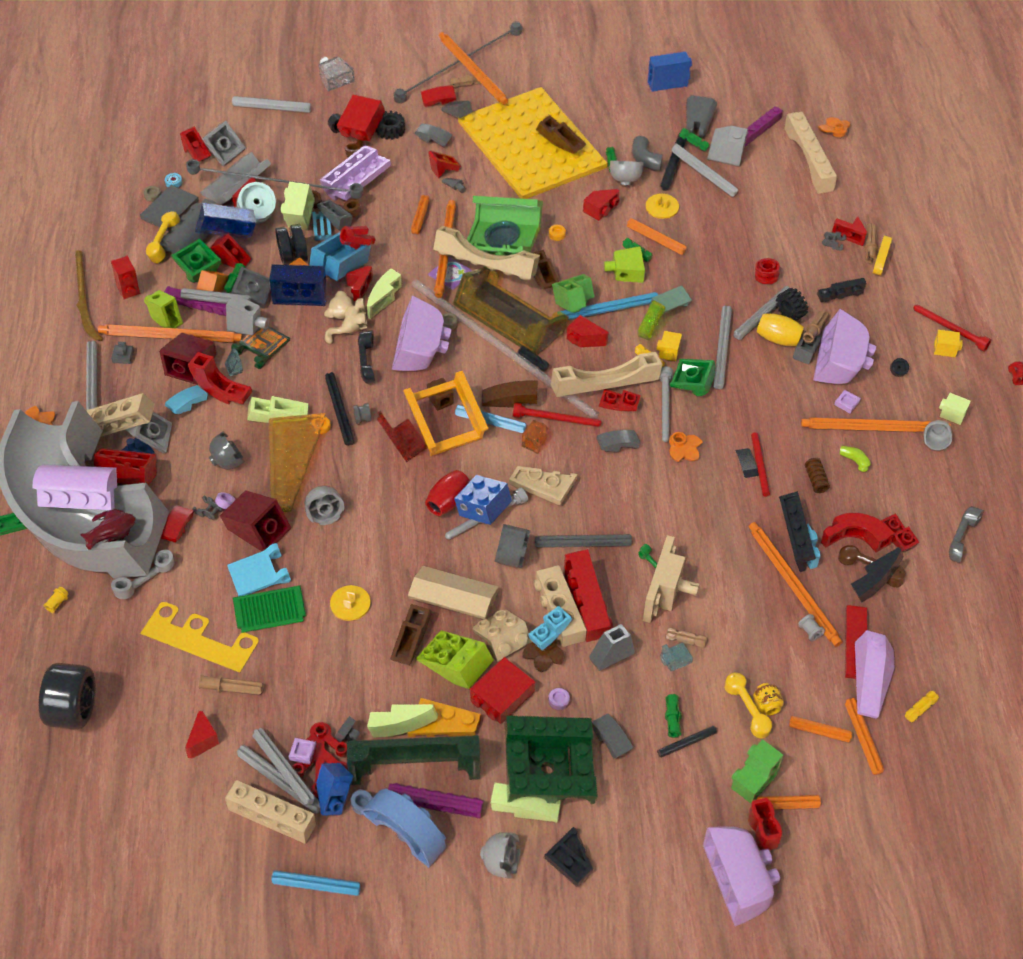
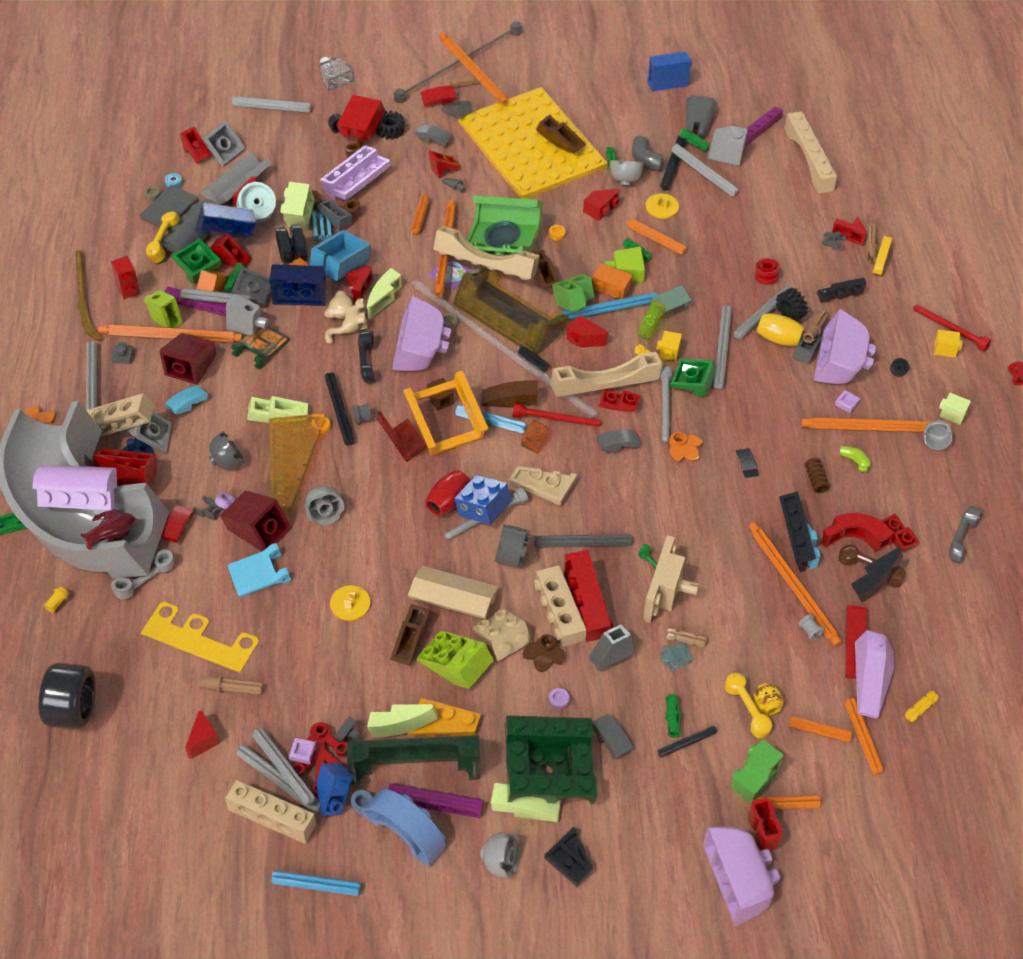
(193, 168): dark grey piece -> none
(215, 383): red arch -> none
(233, 363): clear light blue slope -> none
(269, 609): green window -> none
(355, 236): red rock -> none
(502, 690): red brick -> none
(553, 626): medium azure slope -> none
(611, 281): none -> orange brick
(760, 464): red bar -> none
(835, 126): orange plate -> none

